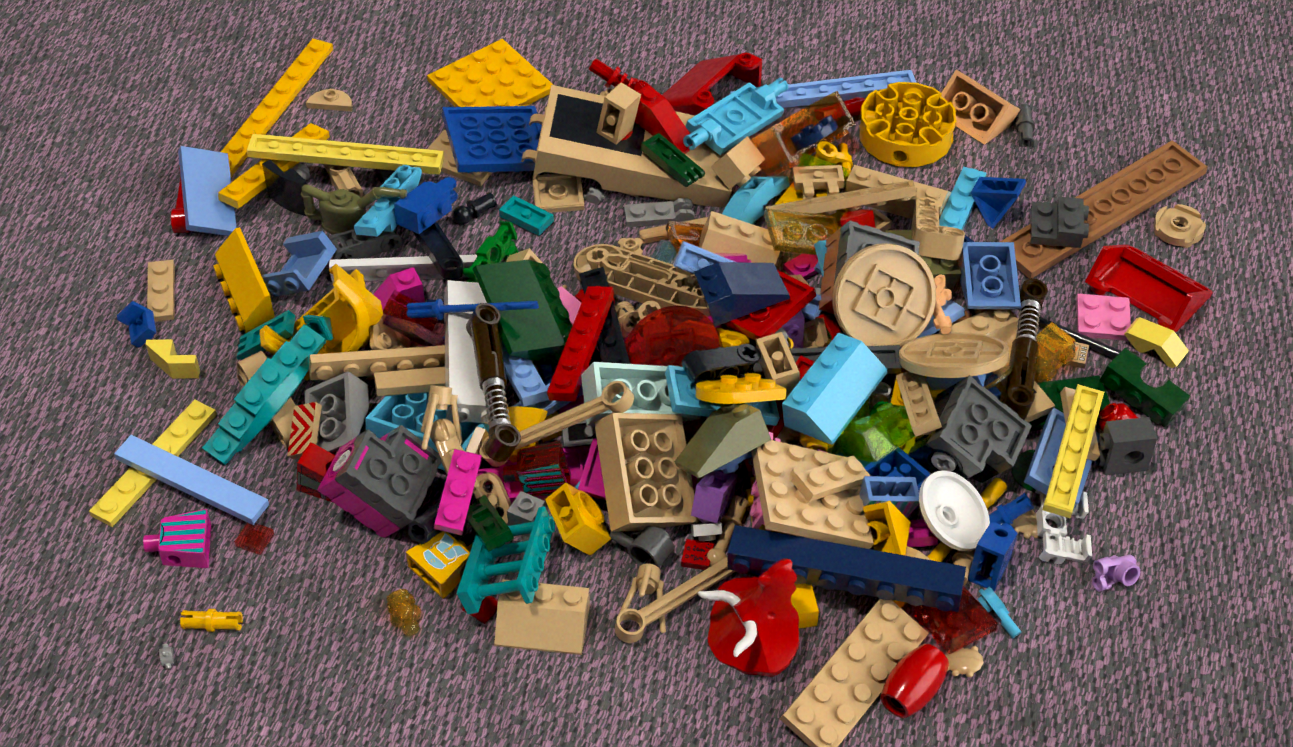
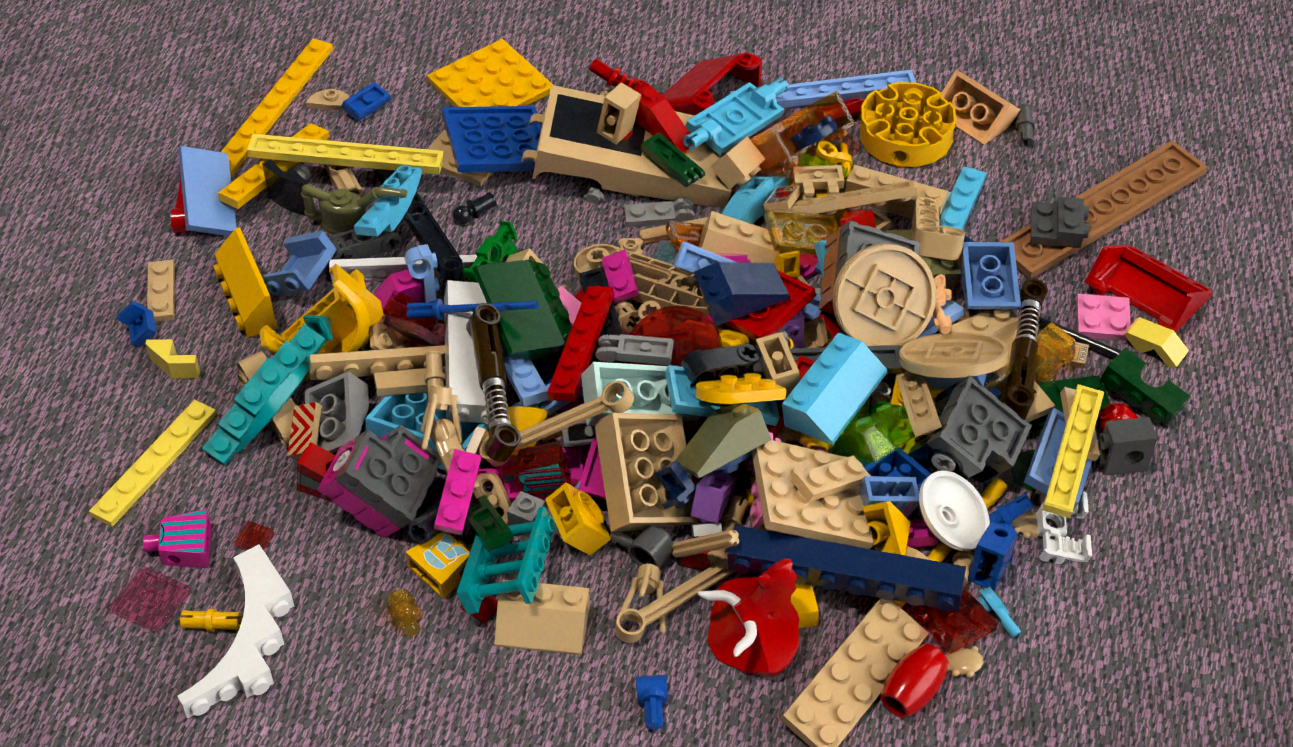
(150, 599): none -> clear pink tile
(166, 656): light grey piece -> none
(192, 479): light blue tile -> none
(250, 342): teal hinge -> none
(258, 636): none -> white arch
(366, 101): none -> blue plate
(425, 204): blue hinge -> none
(425, 270): none -> light blue plate
(434, 369): none -> tan pin
(526, 215): teal plate -> none
(558, 192): tan tile -> none
(620, 276): none -> dark pink plate
(635, 349): none -> light grey hinge
(652, 696): none -> blue axle
(677, 484): none -> dark blue bracket
(706, 543): none -> tan axle
(783, 198): none -> tan tile
(788, 263): none -> yellow slope
(996, 196): blue slope -> none
(1115, 570): lavender plate -> none
(1167, 230): tan plate -> none

